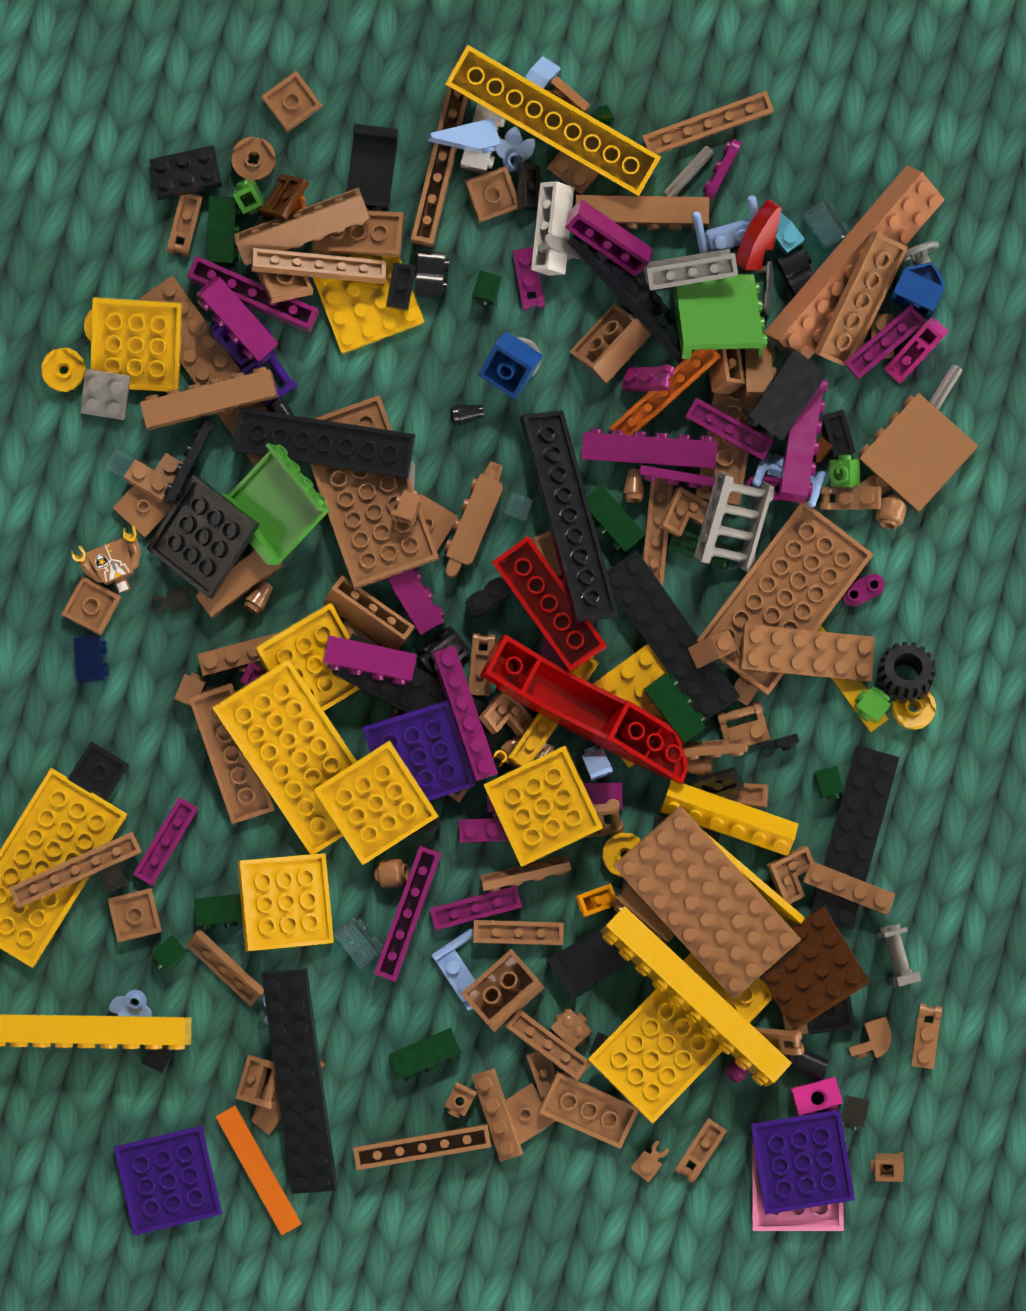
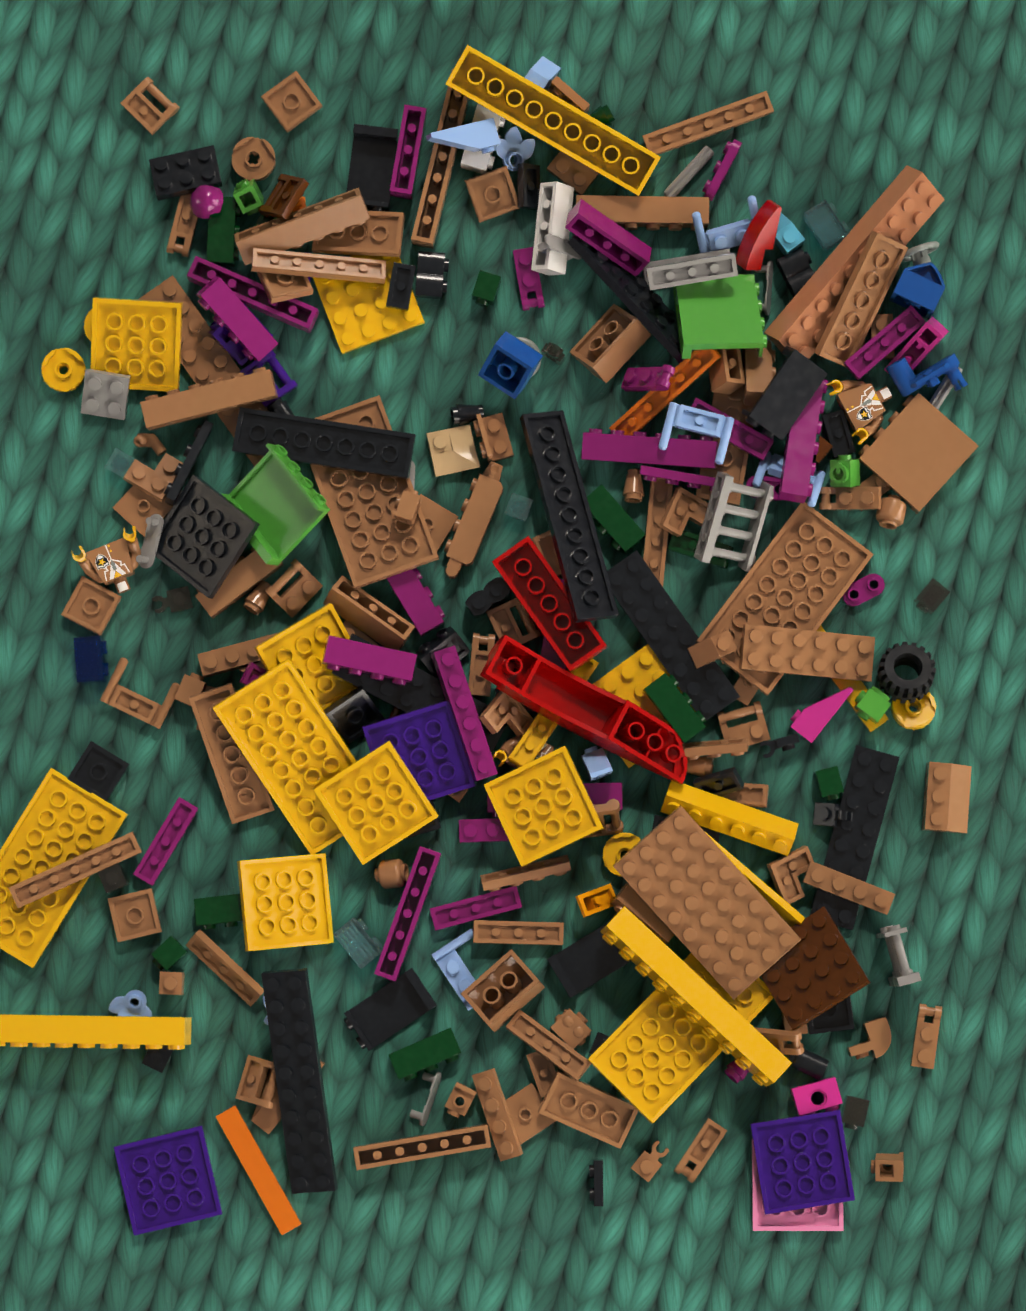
(134, 703): none -> medium nougat plate
(144, 110): none -> medium nougat plate
(150, 440): none -> medium nougat arm
(151, 541): none -> light grey piece
(171, 983): none -> medium nougat brick
(206, 201): none -> magenta hair
(298, 592): none -> medium nougat plate
(353, 713): none -> black plate
(389, 1010): none -> black panel
(408, 152): none -> magenta brick
(435, 1079): none -> light grey piece
(452, 450): none -> tan plate
(494, 437): none -> medium nougat bracket
(505, 624): none -> medium nougat plate
(553, 353): none -> clear smoke plate
(596, 1172): none -> black plate
(699, 422): none -> light blue plate
(816, 716): none -> dark pink slope
(828, 814): none -> black plate
(861, 405): none -> medium nougat torso
(908, 382): none -> blue piece
(931, 597): none -> clear smoke brick
(946, 797): none -> medium nougat slope

